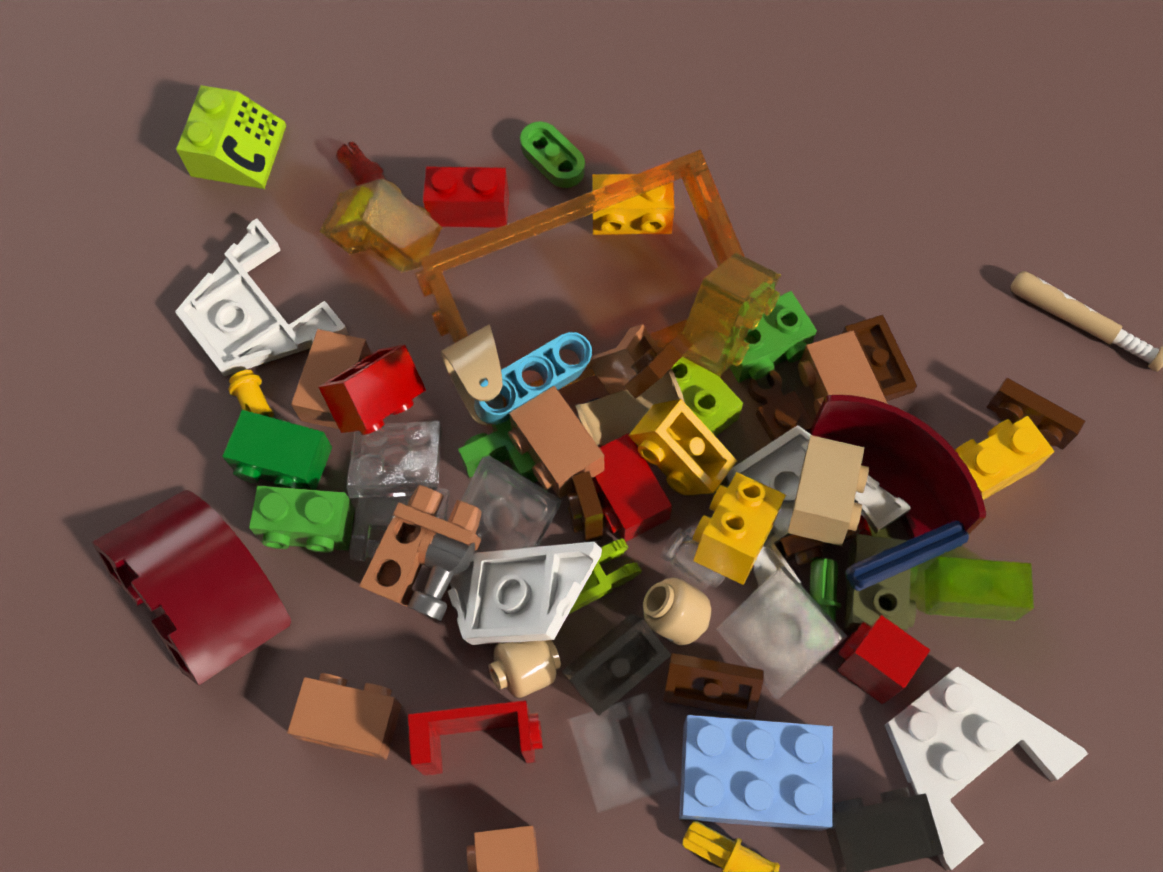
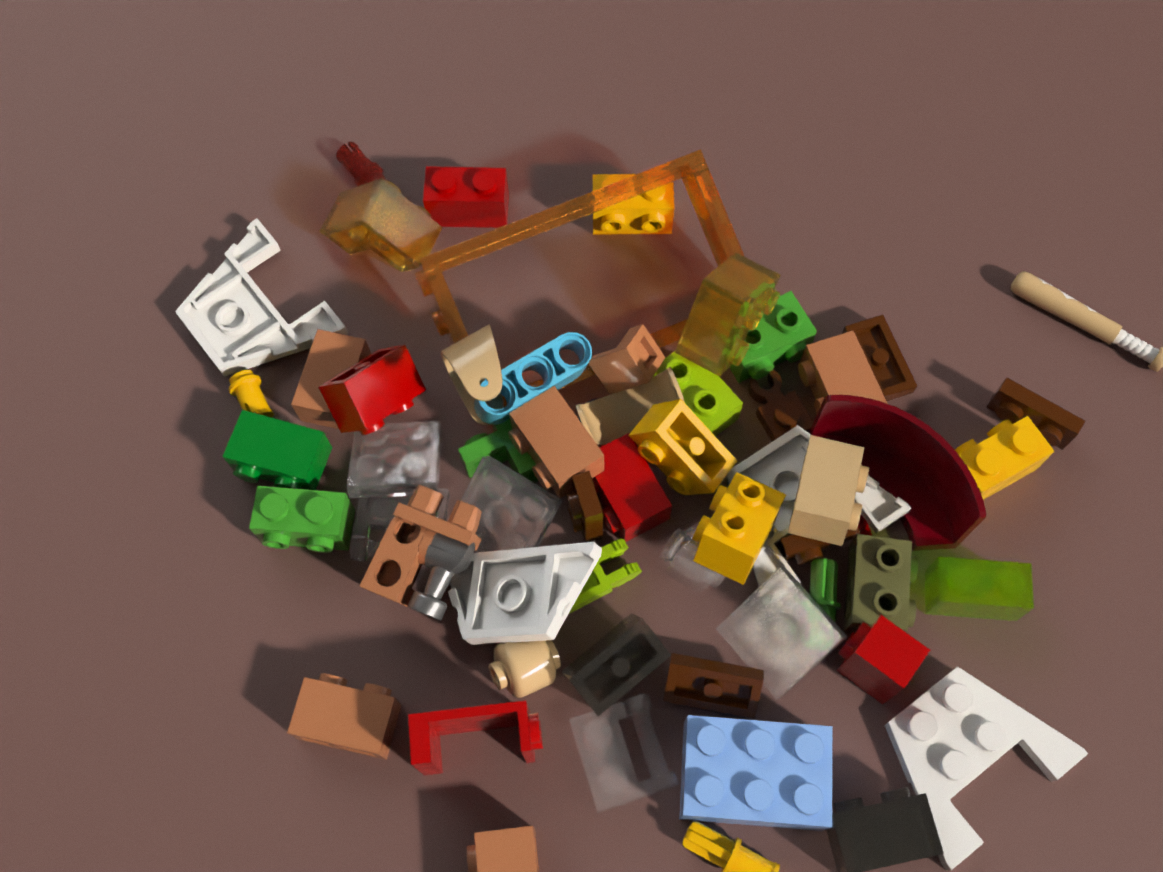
(197, 581): dark red panel -> none
(230, 138): lime slope -> none
(556, 156): bright green plate -> none
(653, 366): reddish brown plate -> none
(677, 611): tan head -> none
(906, 555): dark blue axle -> none

